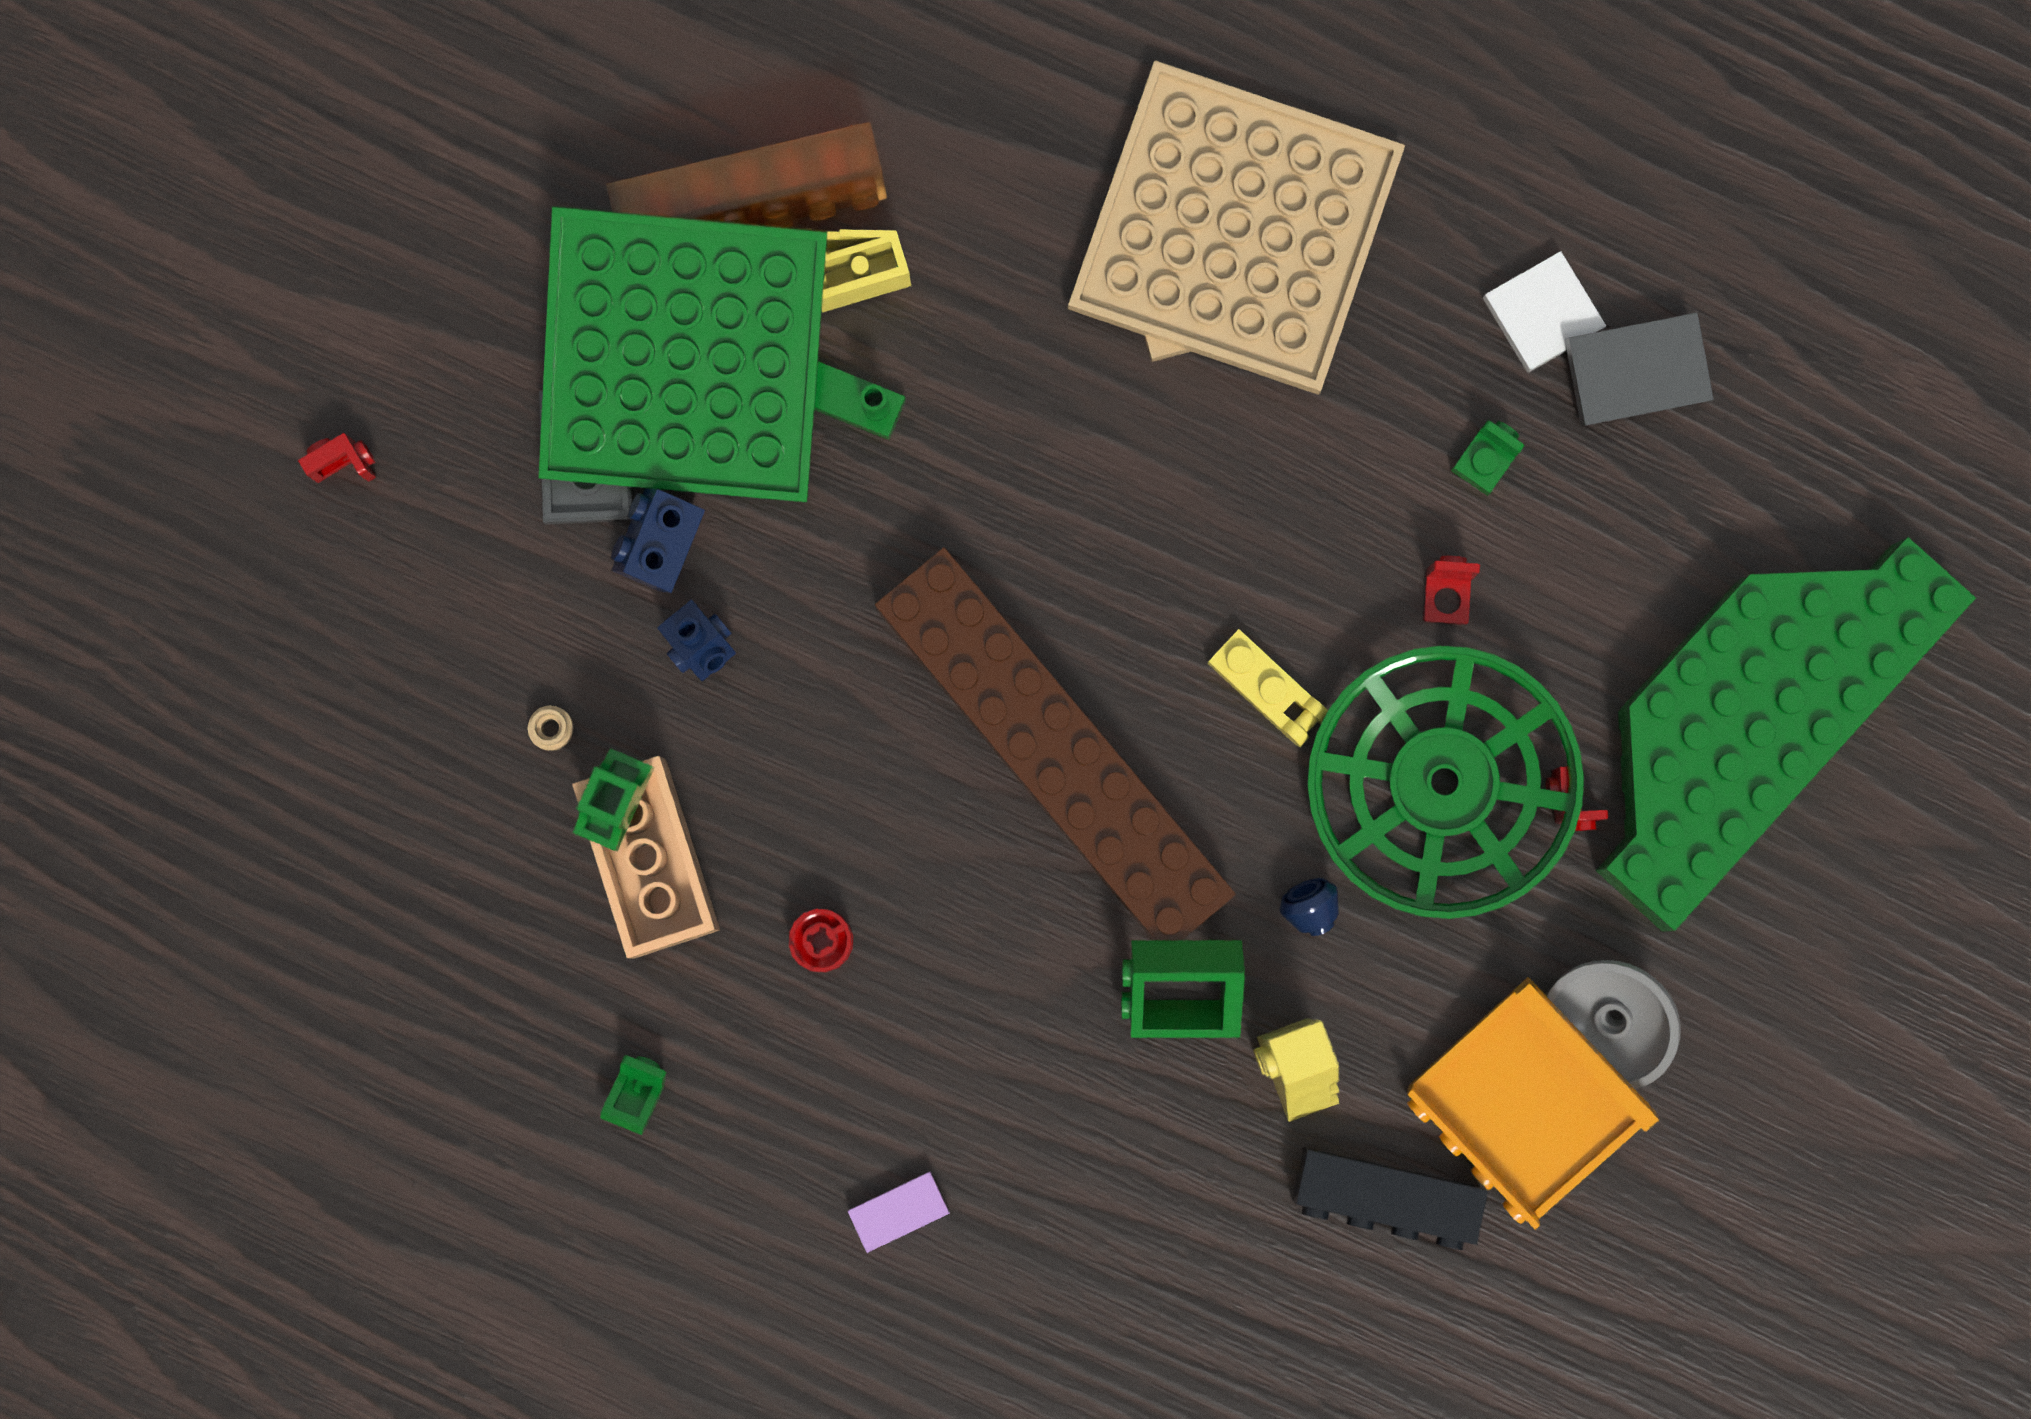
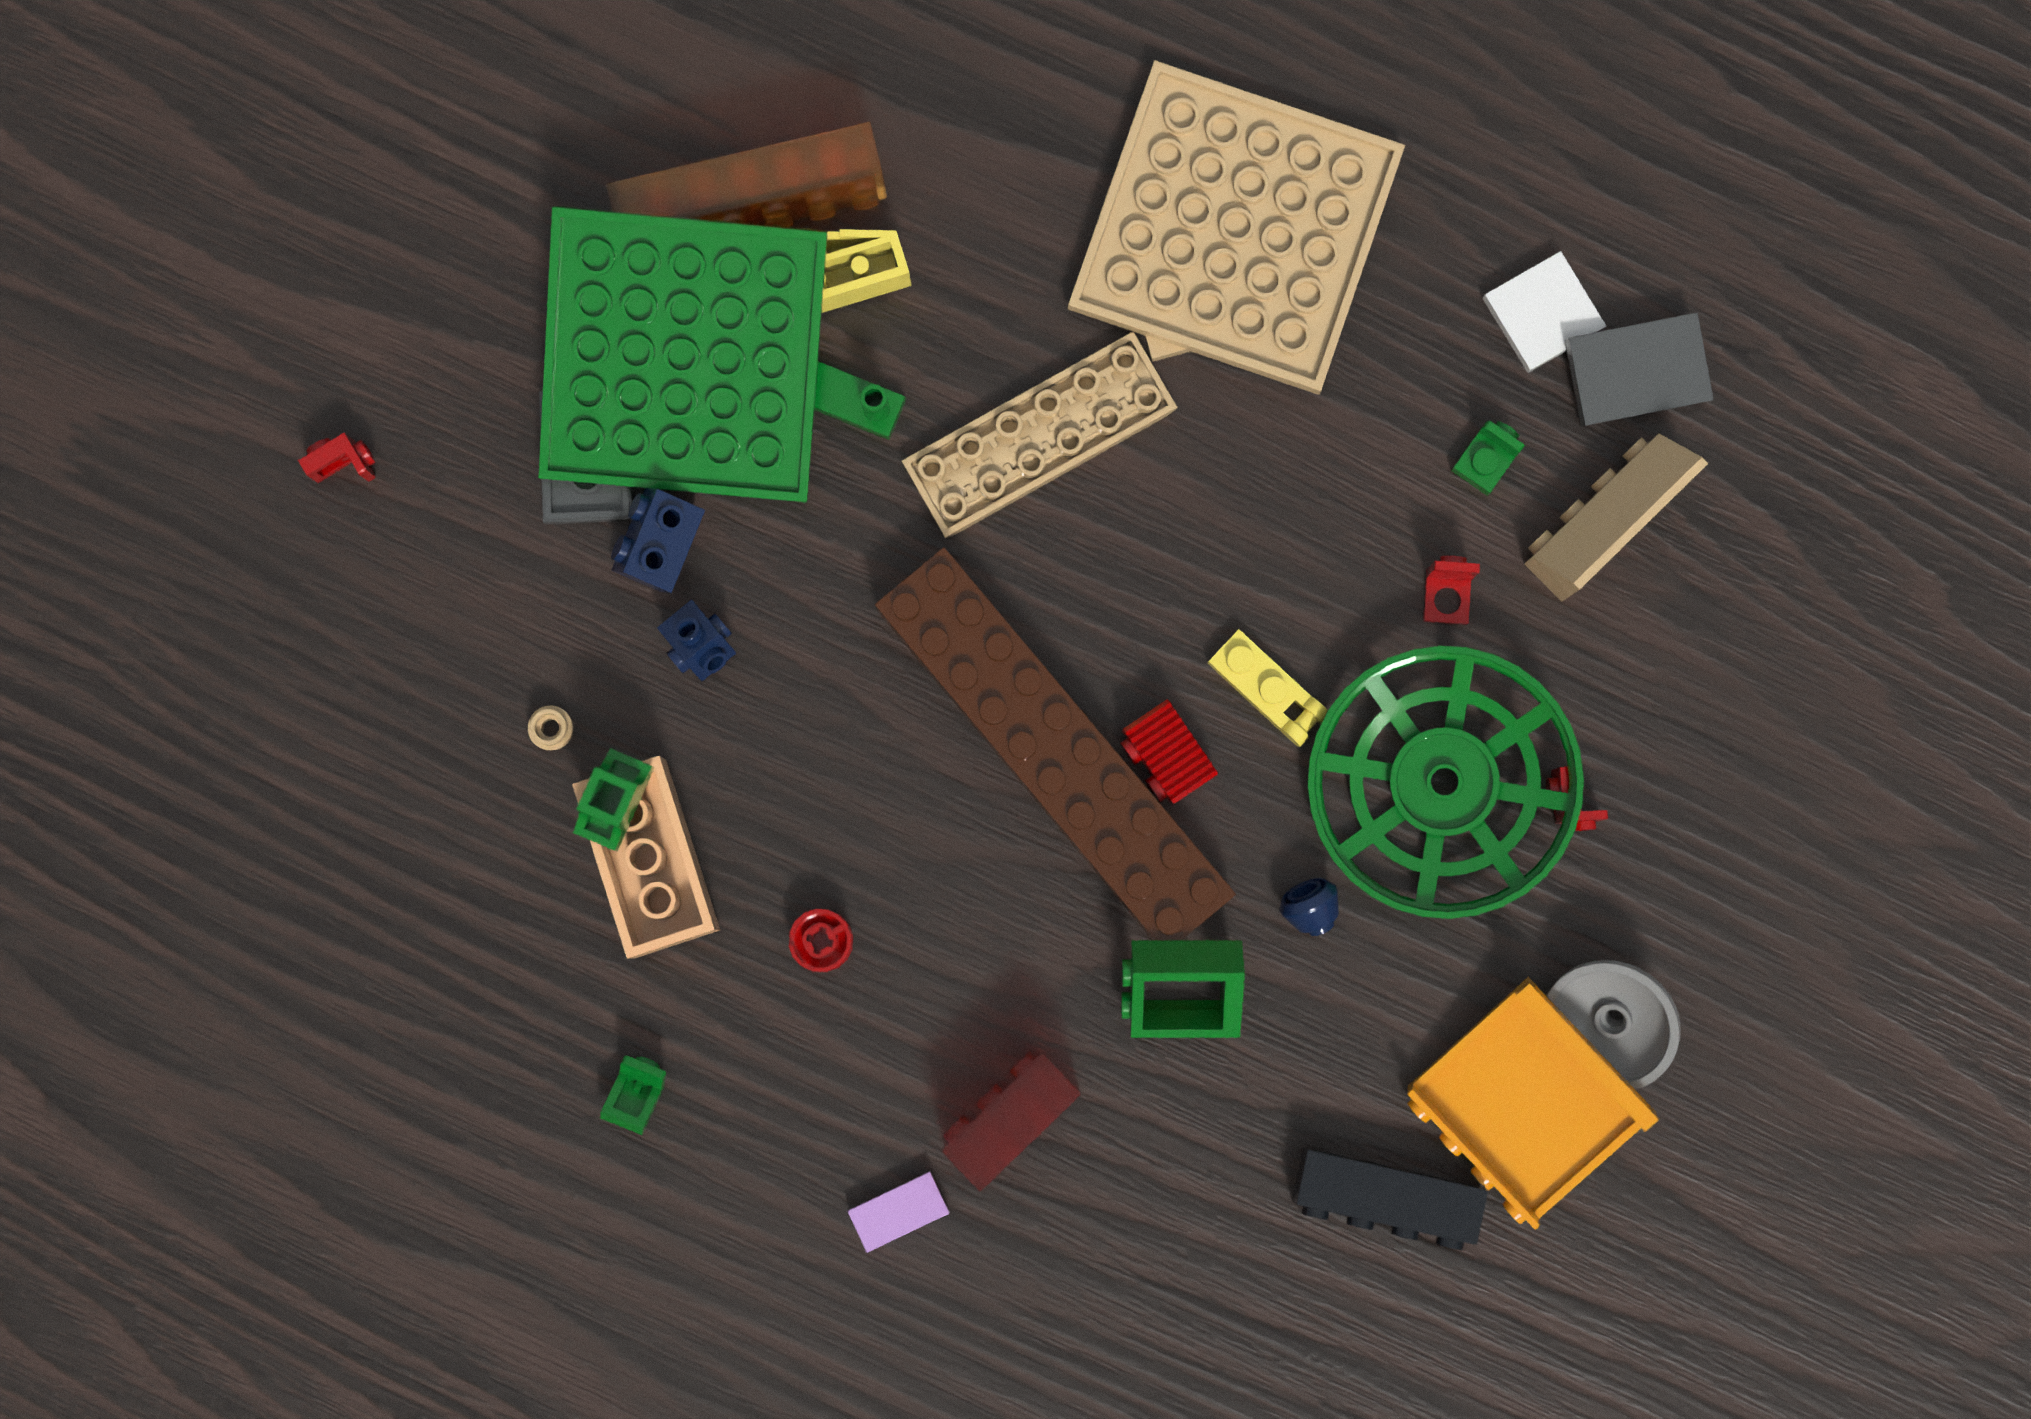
(1009, 1119): none -> clear red brick
(1039, 435): none -> tan plate
(1167, 753): none -> red brick
(1300, 1066): light yellow wedge -> none
(1613, 515): none -> tan slope
(1758, 711): green brick -> none

